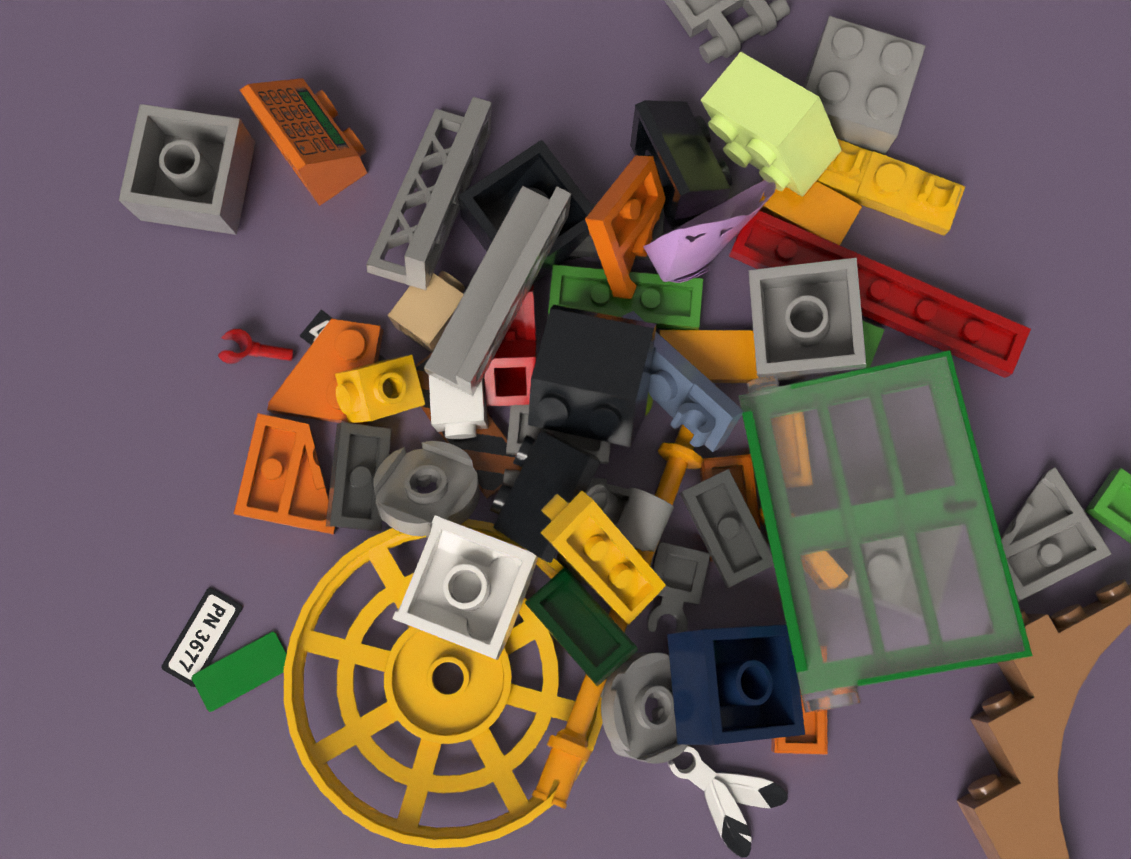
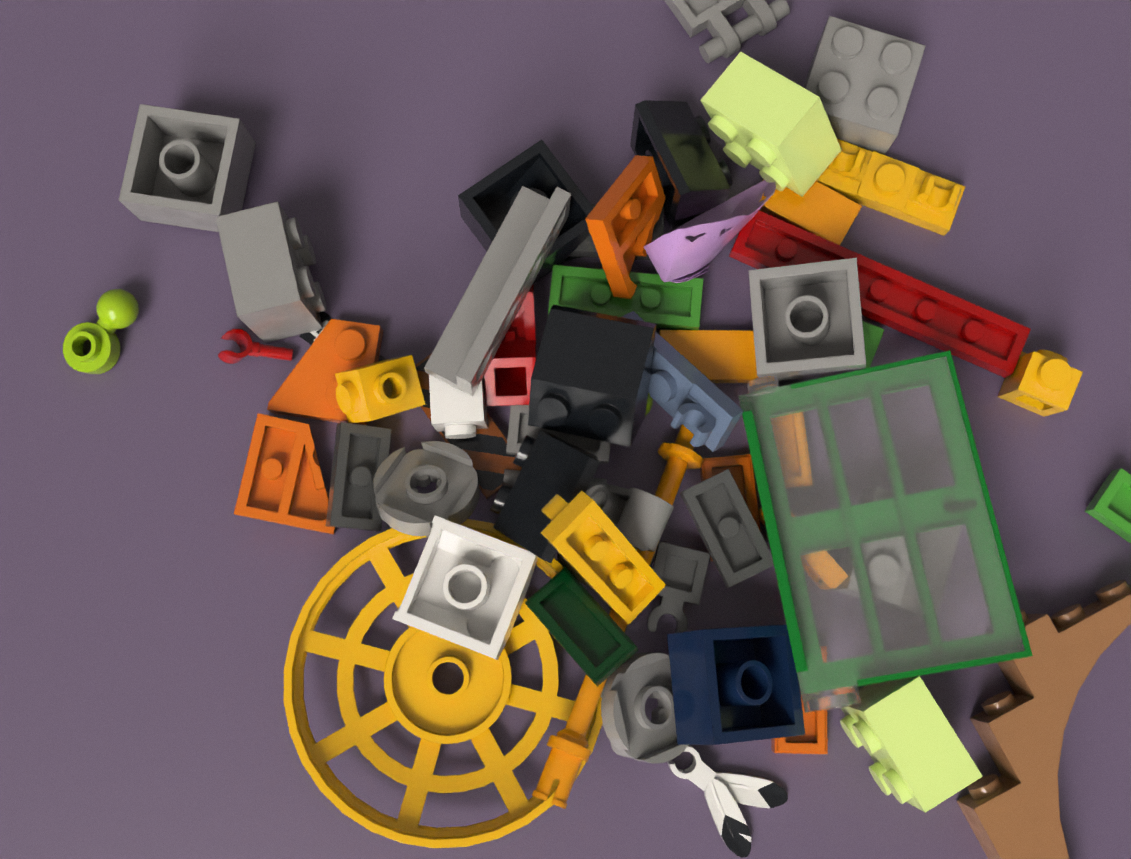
(115, 311): none -> lime plate
(202, 636): sticker -> none
(240, 671): green sticker -> none
(271, 272): none -> light grey brick
(307, 135): orange slope -> none
(427, 312): tan brick -> none
(441, 200): light grey fence -> none
(909, 742): none -> yellowish green brick
(1041, 383): none -> yellow brick
(1050, 538): light grey wing -> none

